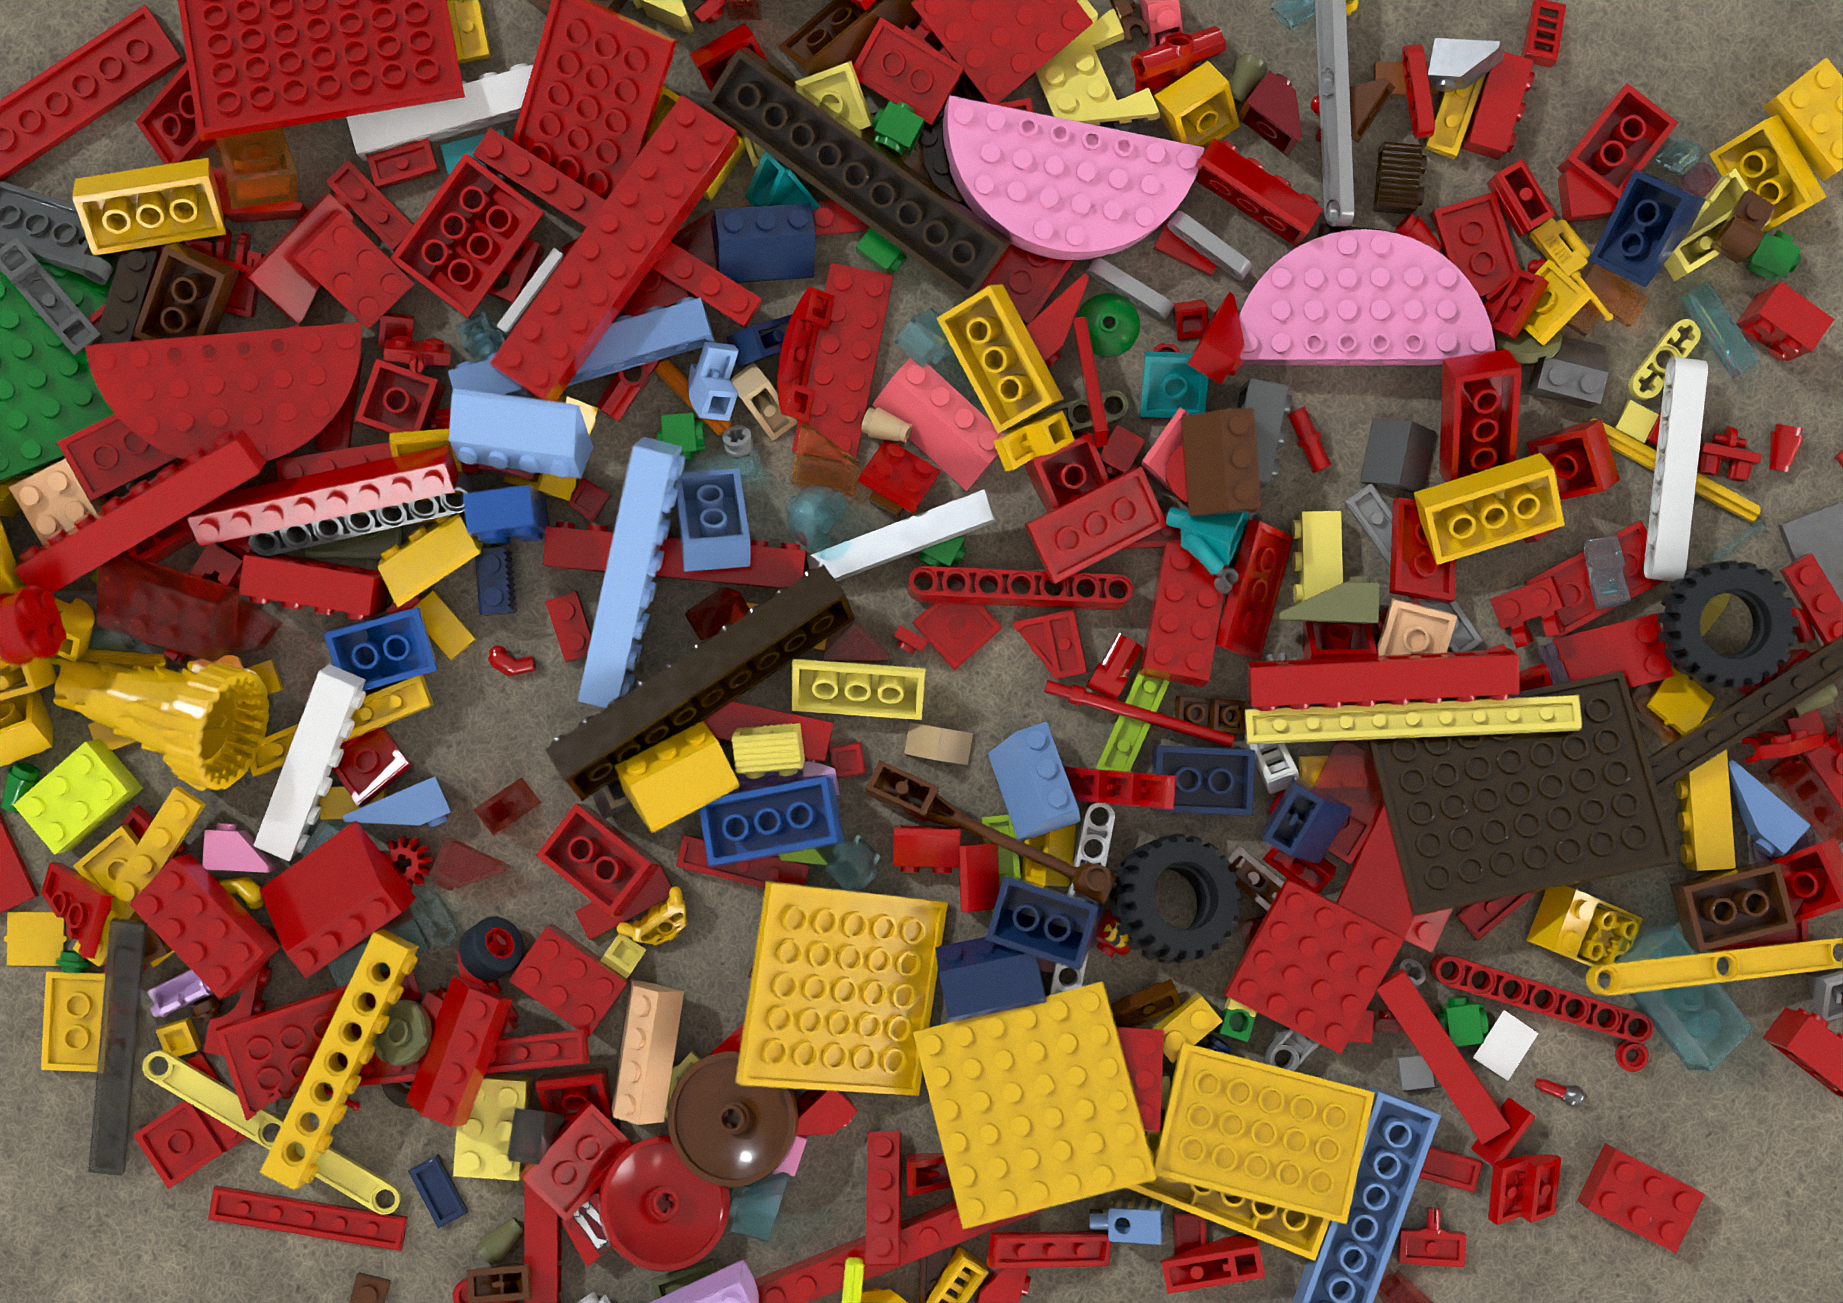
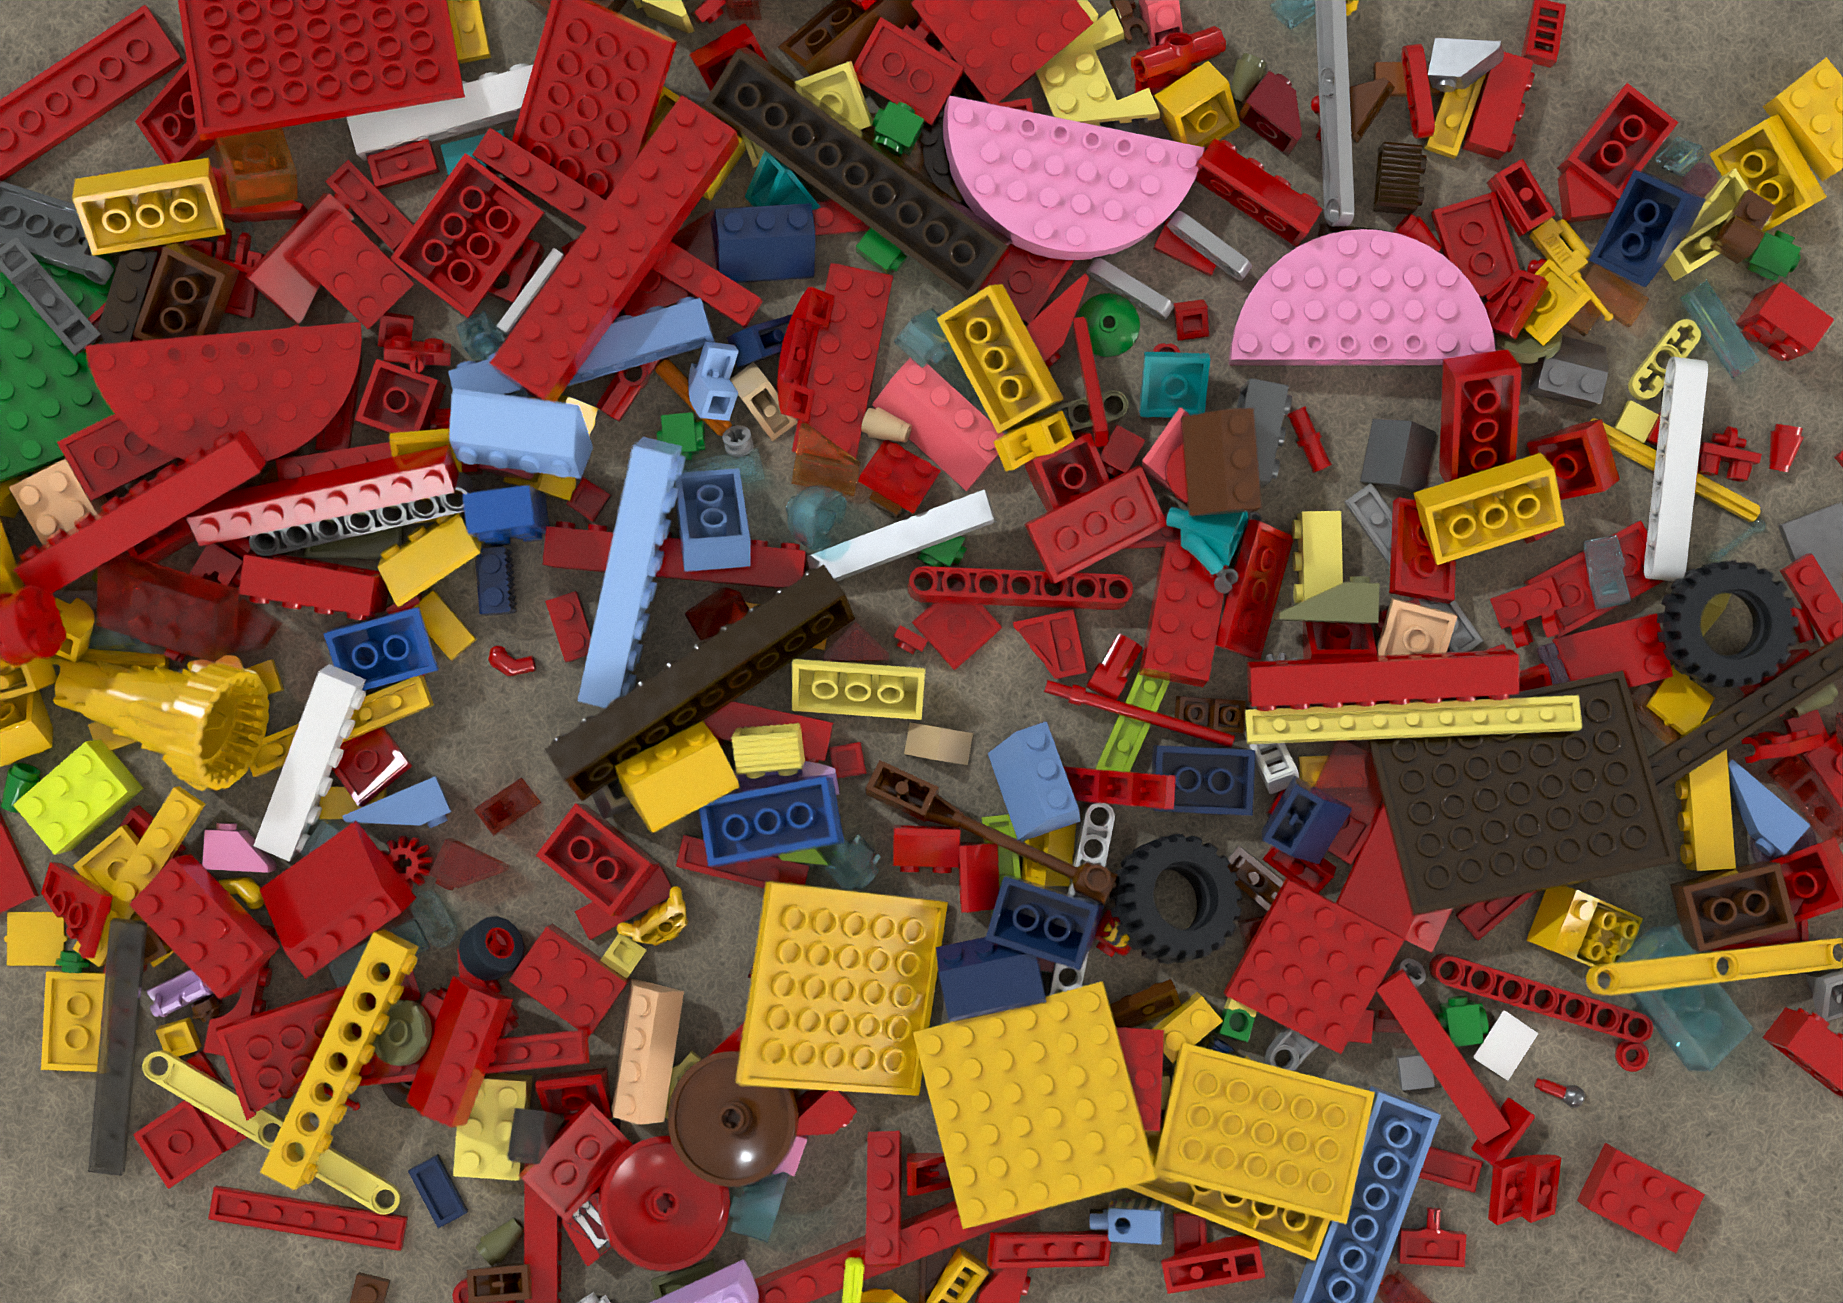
(1221, 343): red slope -> none

